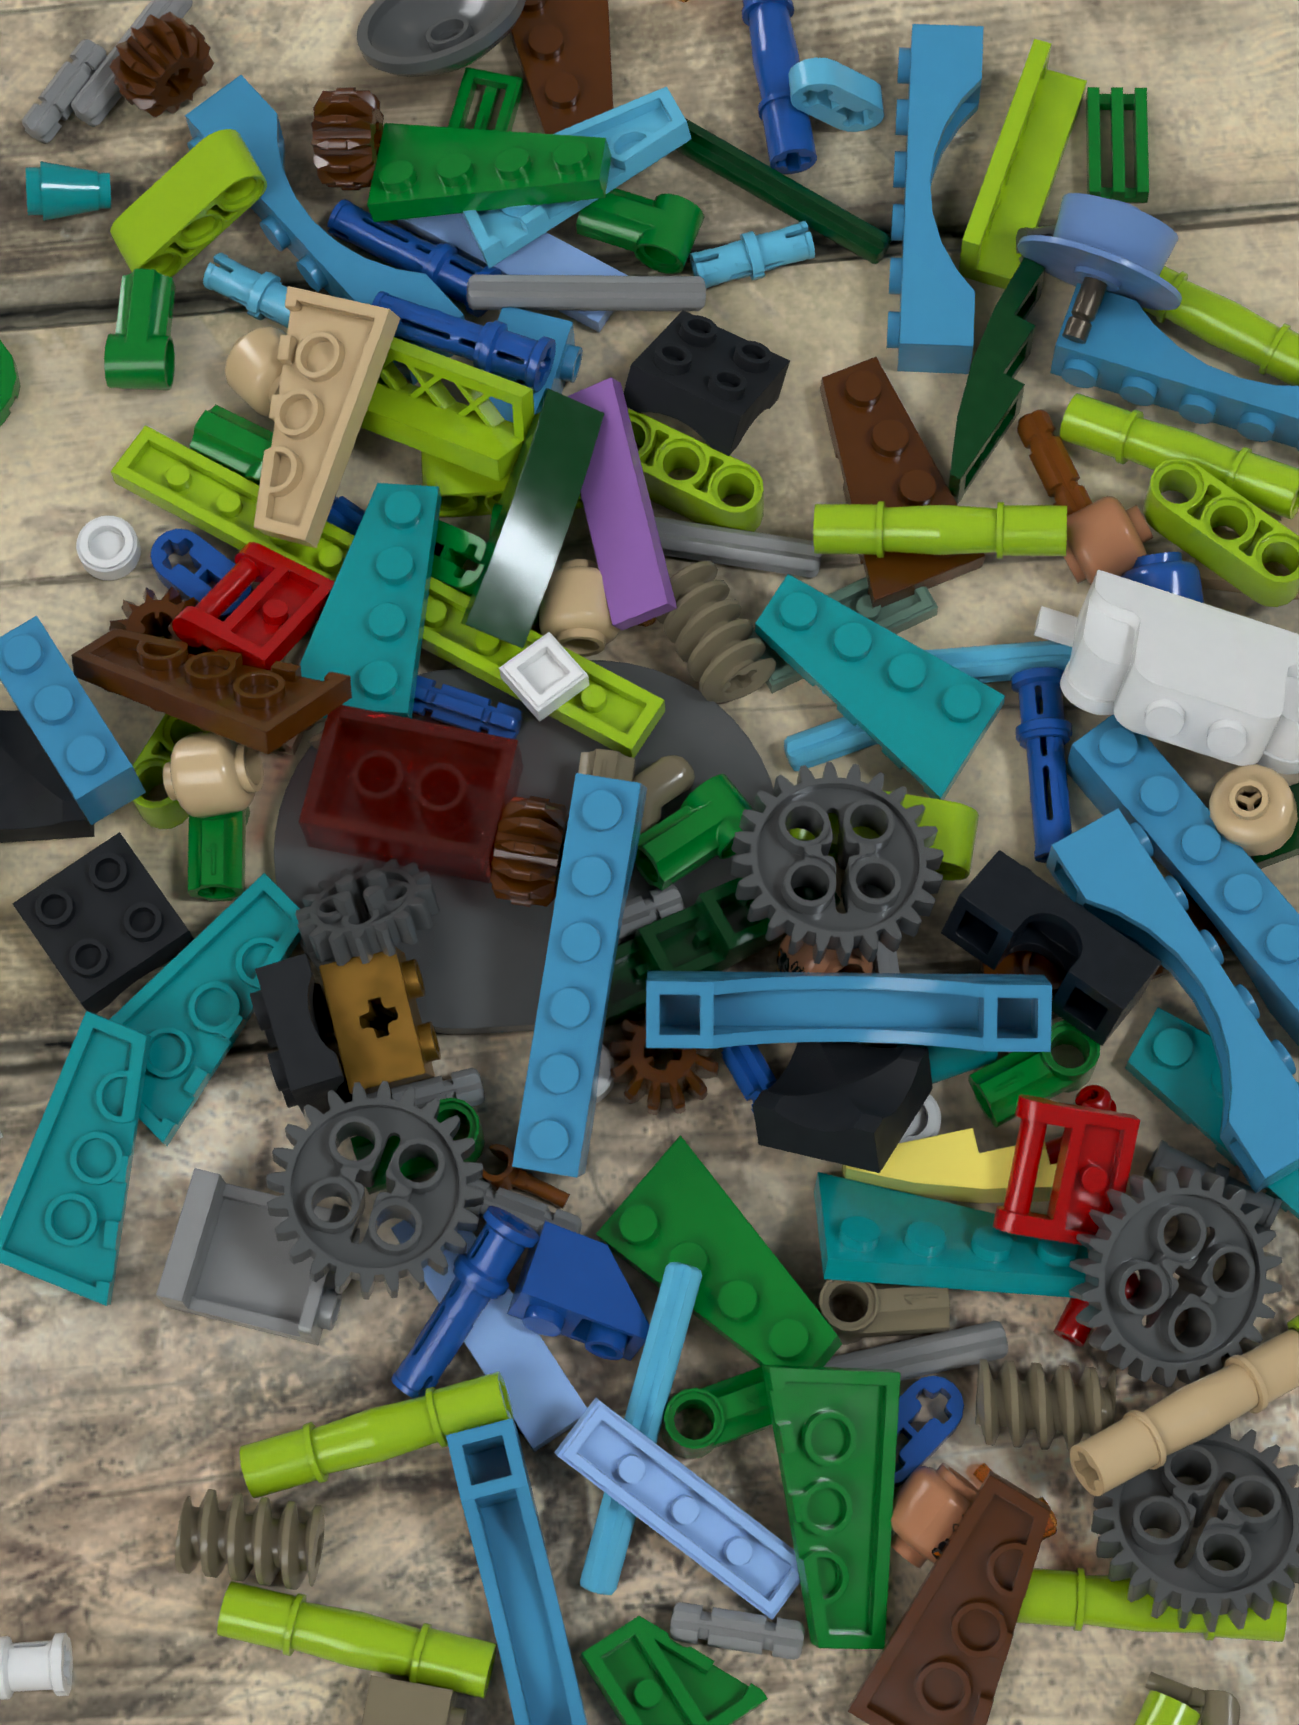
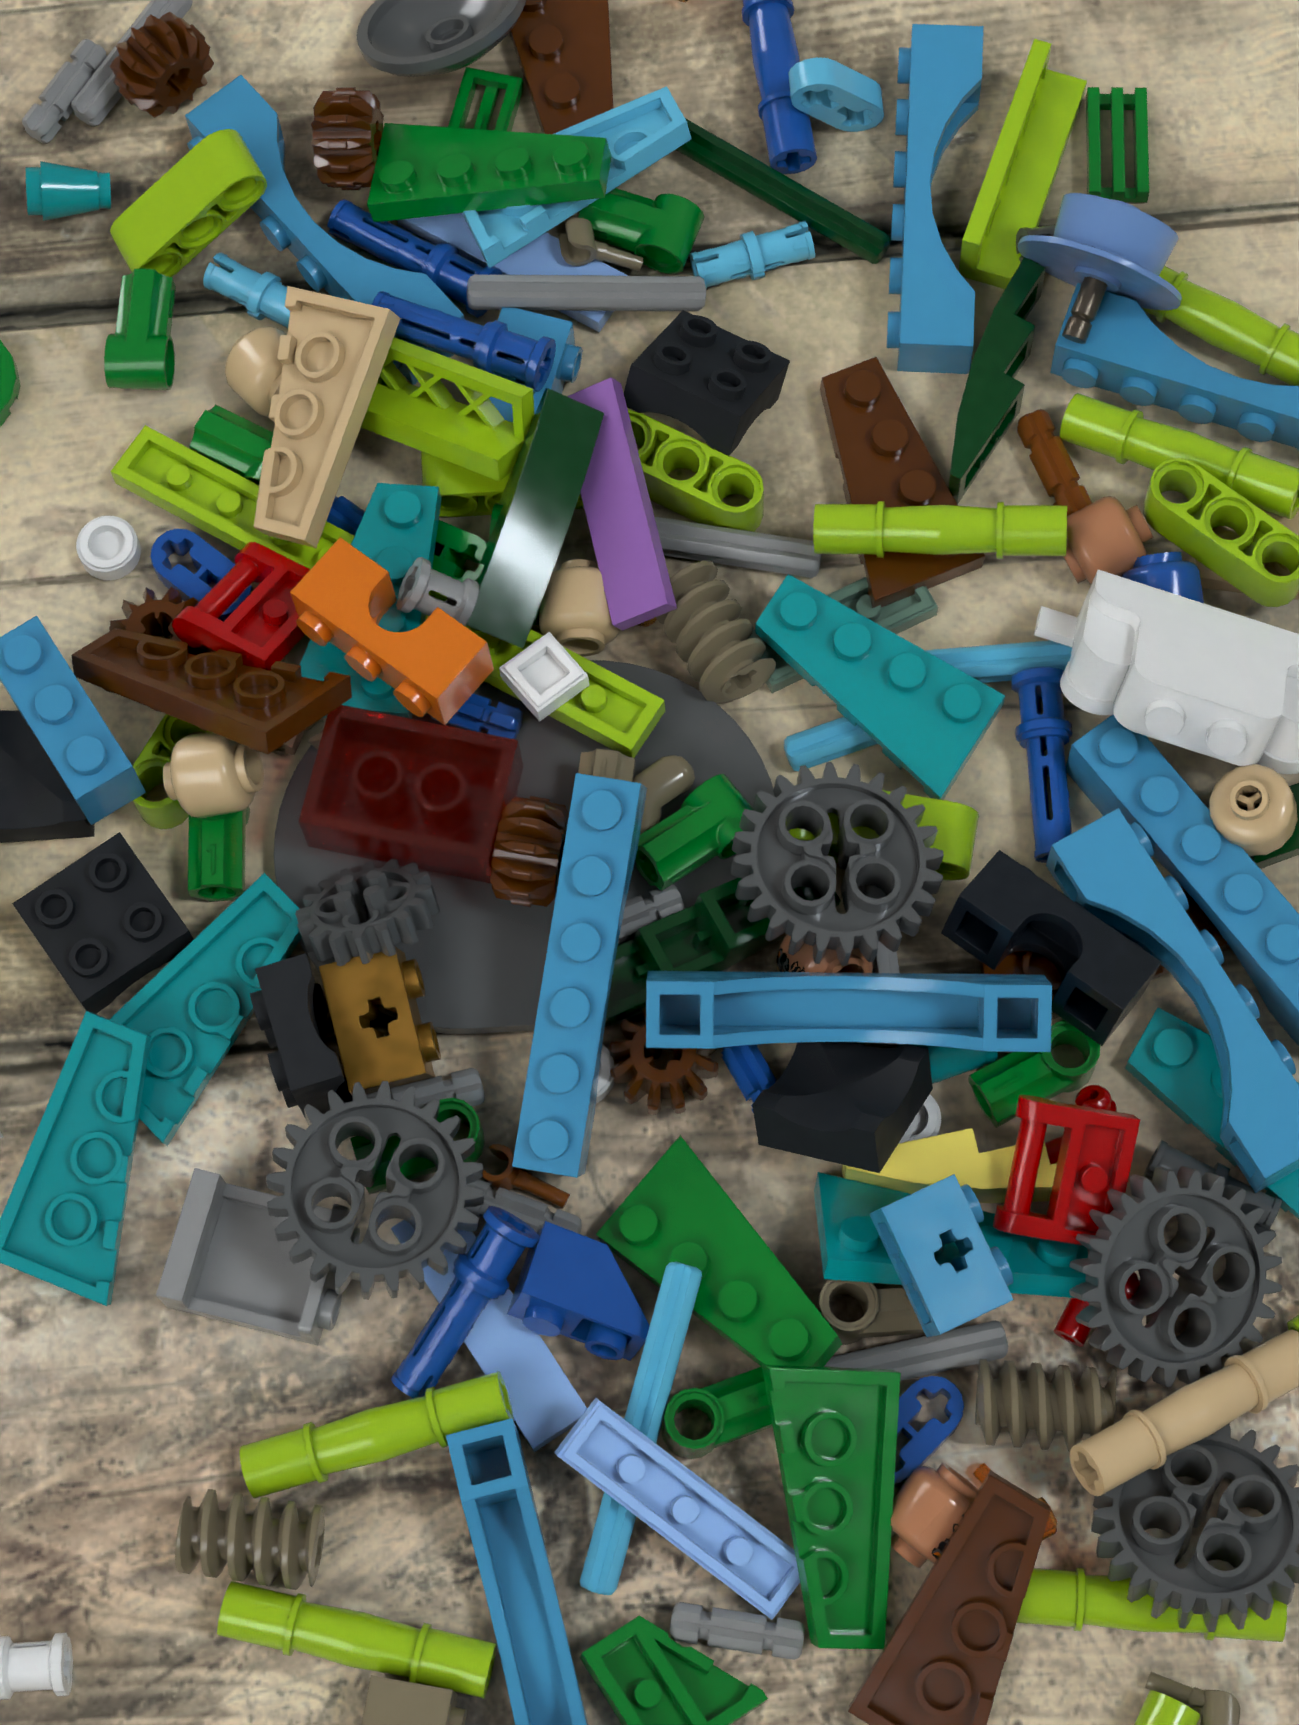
(422, 578): none -> light grey bush
(428, 666): none -> orange arch
(580, 248): none -> dark tan hand
(947, 1292): none -> dark azure brick

